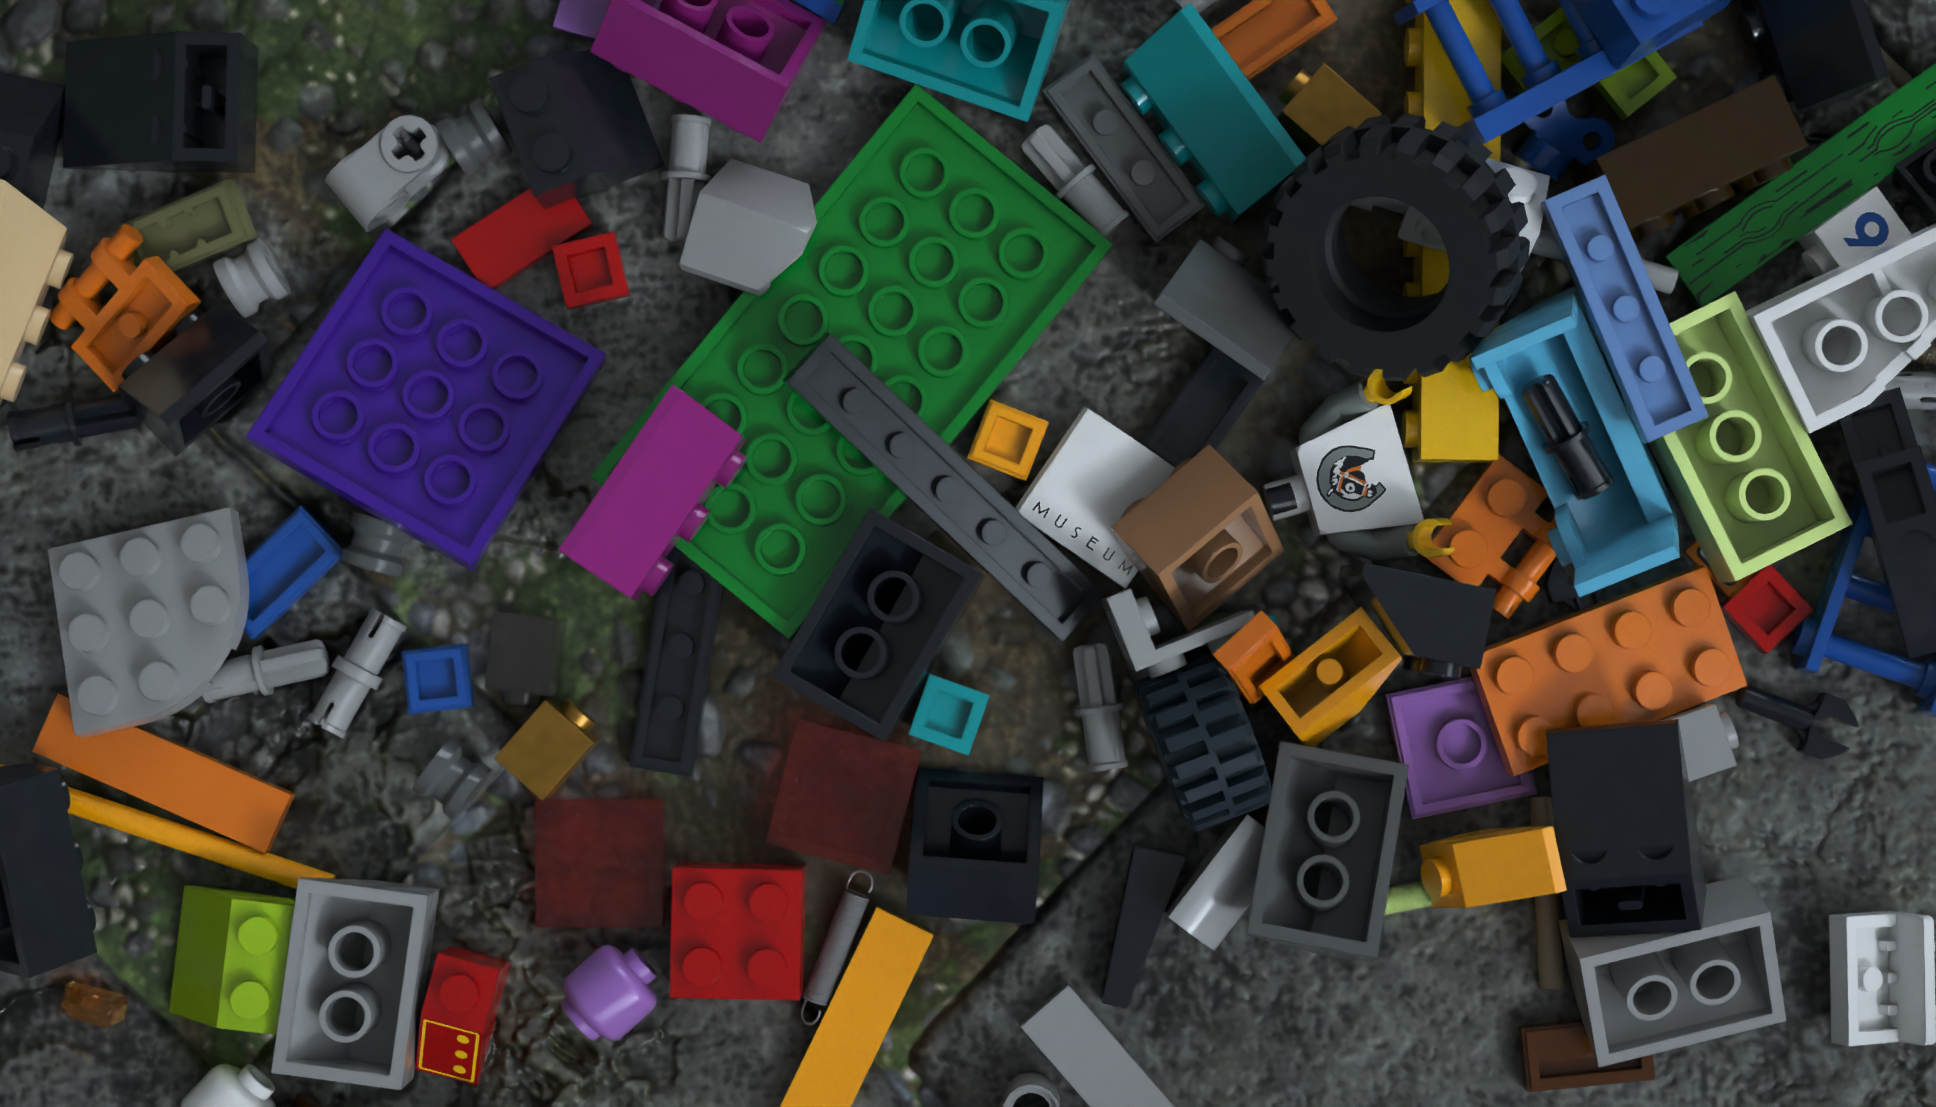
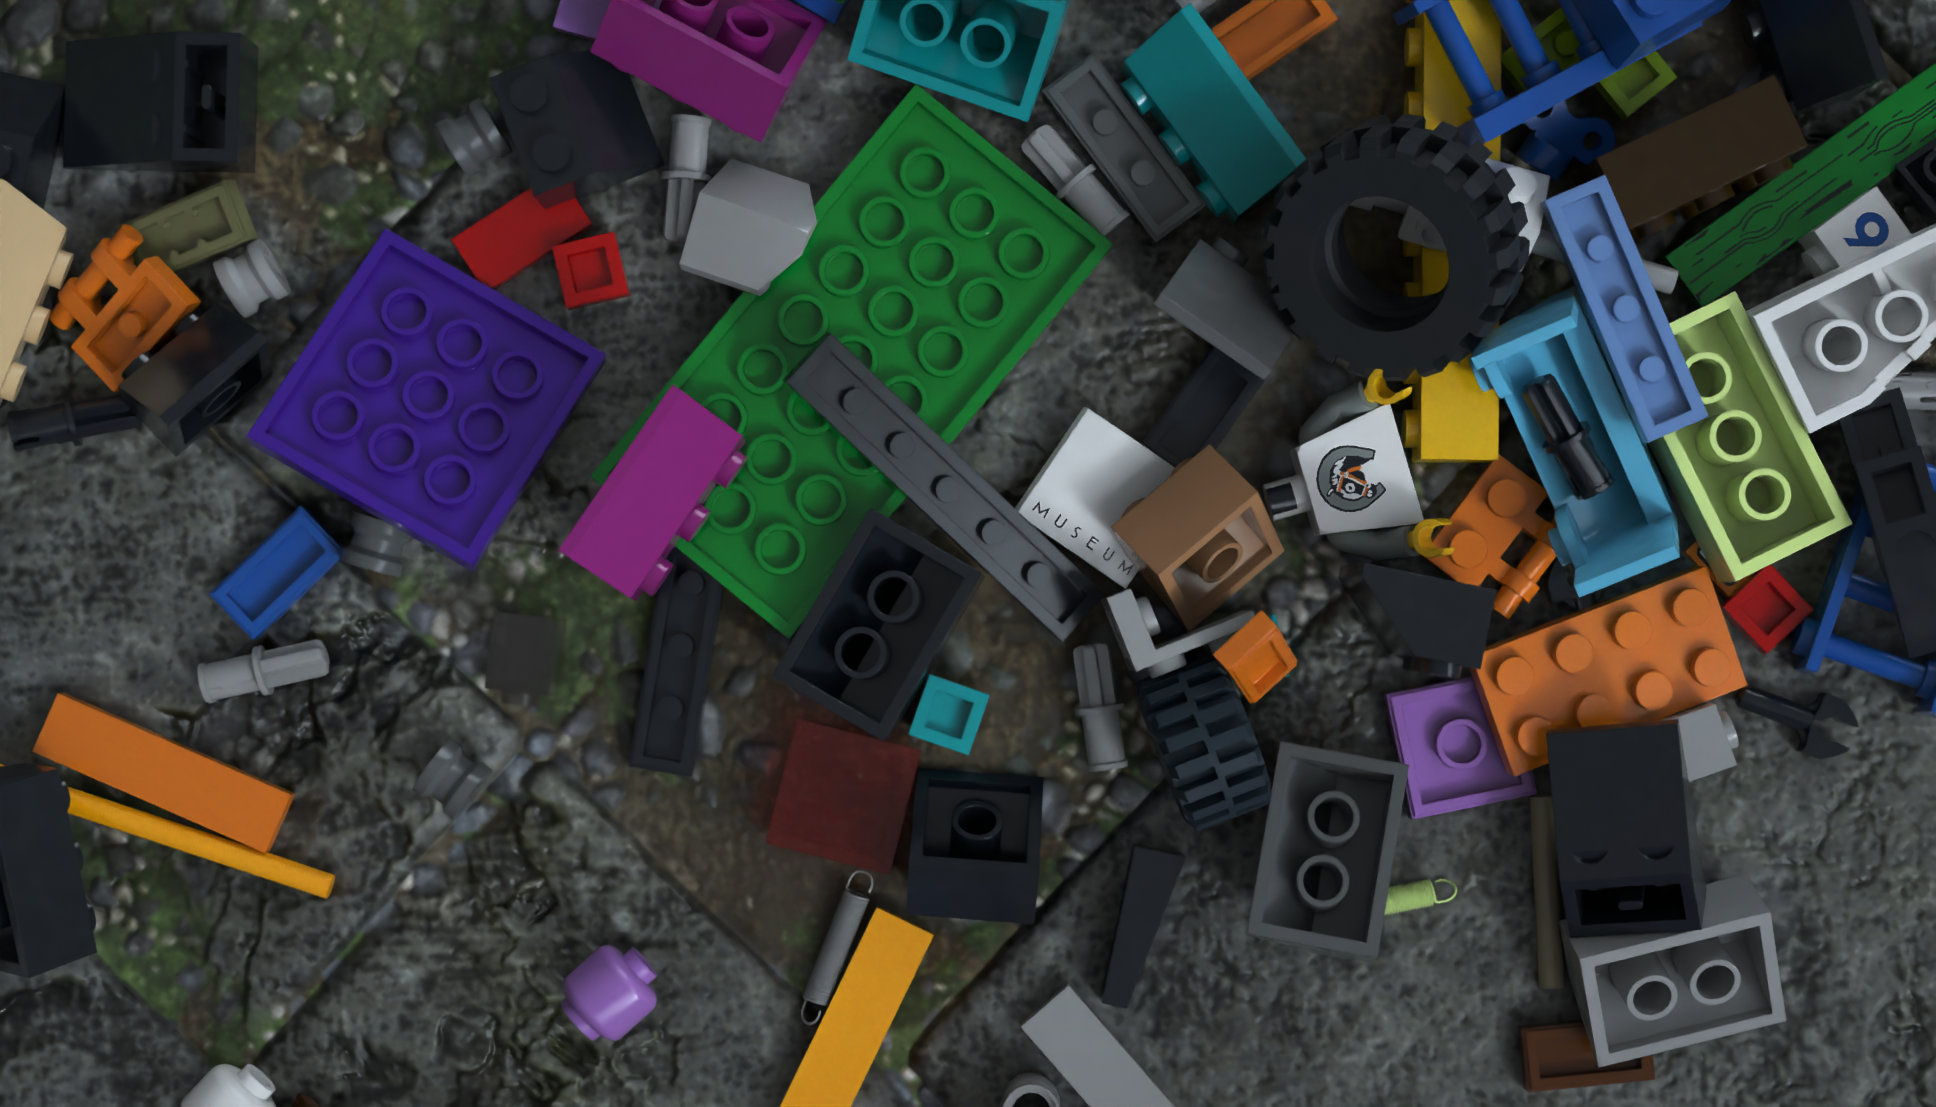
(93, 1004): clear orange tile -> none
(148, 617): light grey plate -> none
(231, 958): lime slope -> none
(355, 981): light grey slope -> none
(357, 672): light grey pin -> none
(381, 174): light grey piece -> none
(438, 678): blue tile -> none
(460, 1013): red slope -> none
(549, 746): pearl gold brick -> none
(600, 862): clear red plate -> none
(737, 931): red brick -> none
(1007, 440): light orange tile -> none
(1220, 884): light grey brick -> none
(1321, 107): pearl gold brick -> none
(1332, 678): light orange slope -> none
(1491, 866): light orange slope -> none
(1882, 978): white bracket -> none

